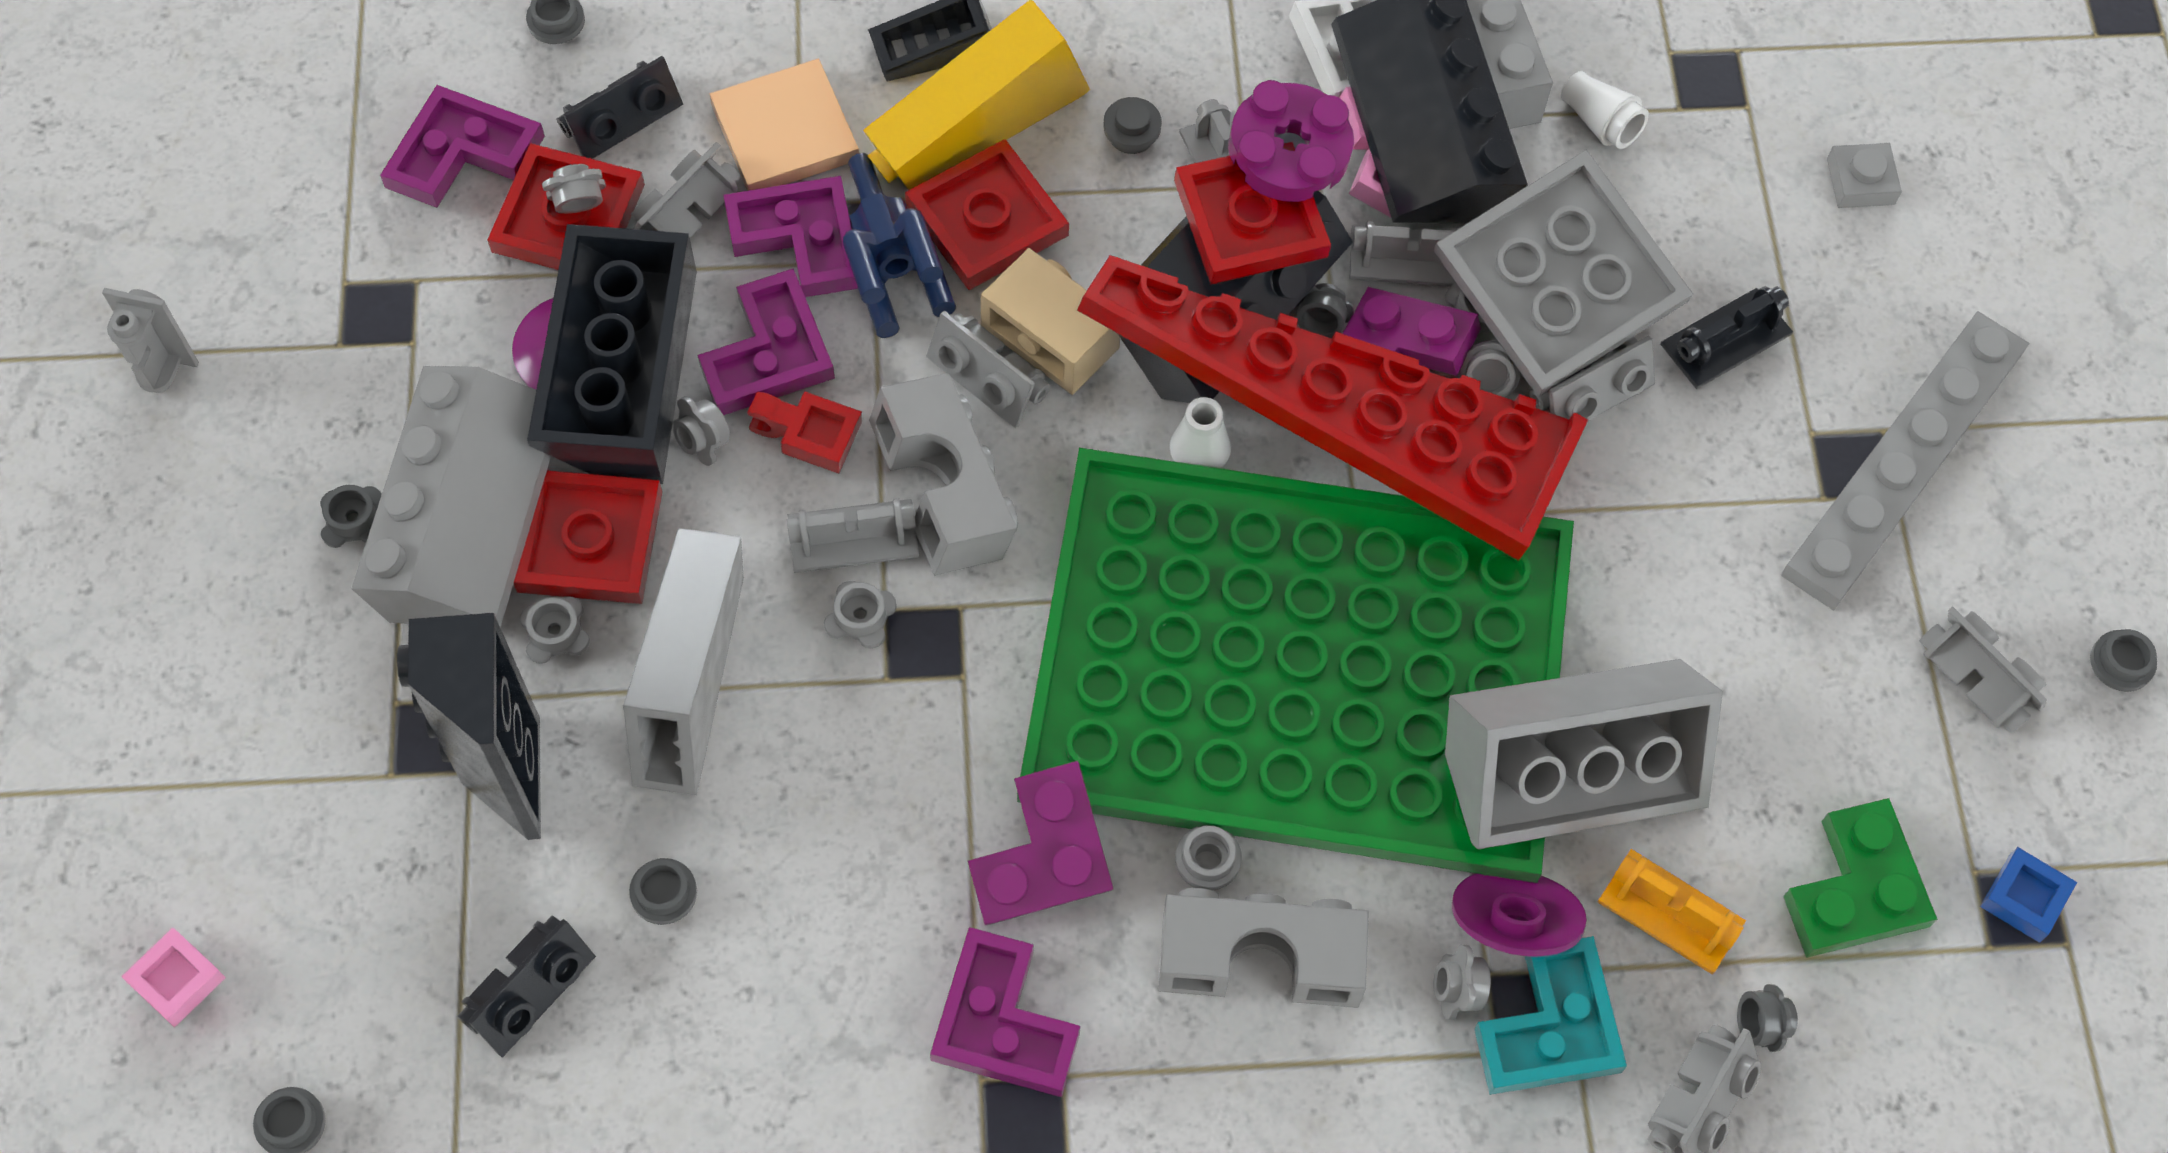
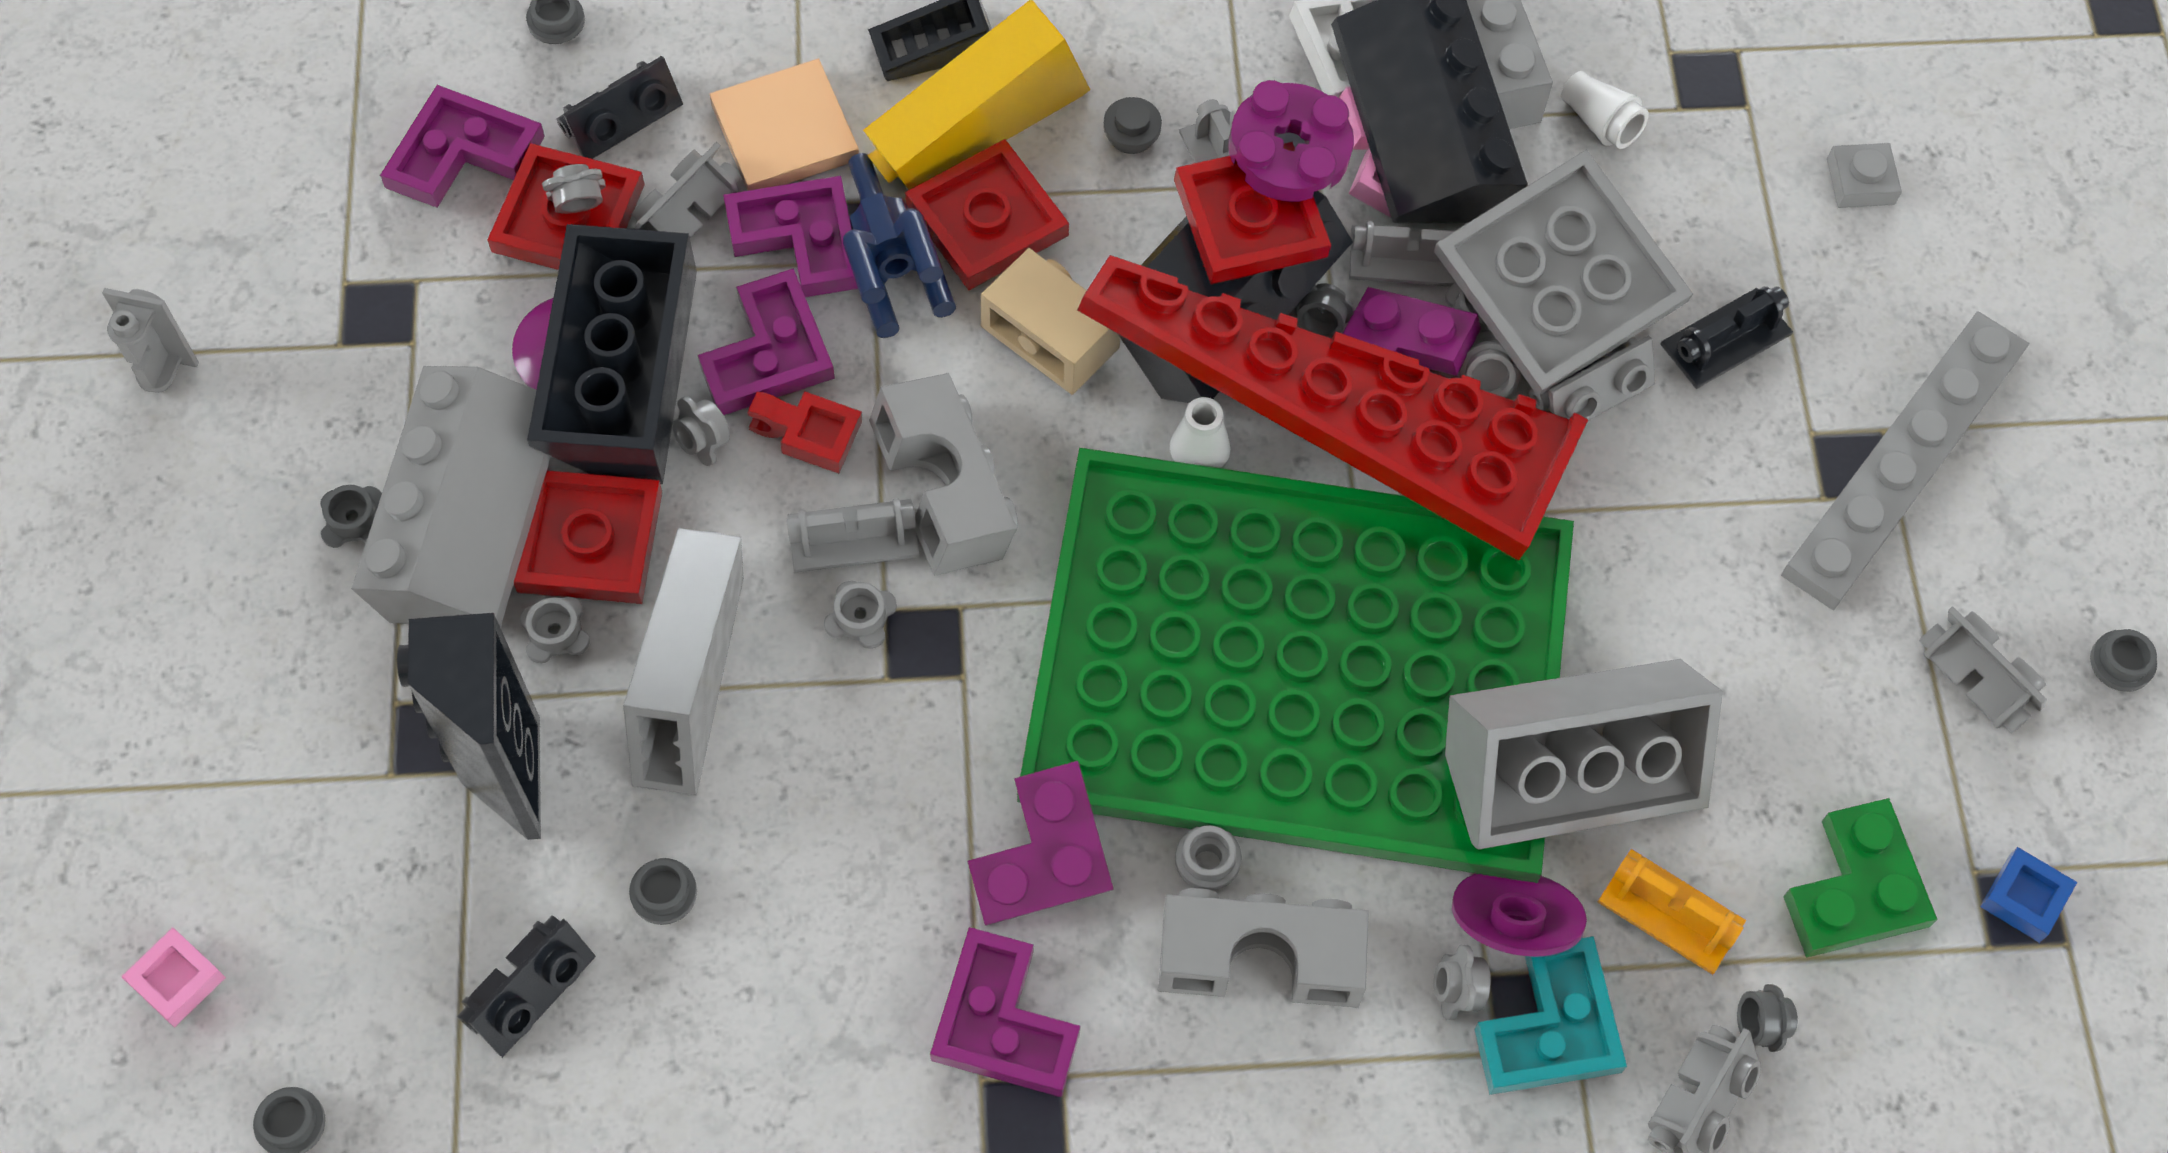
(974, 361): light grey hinge -> none

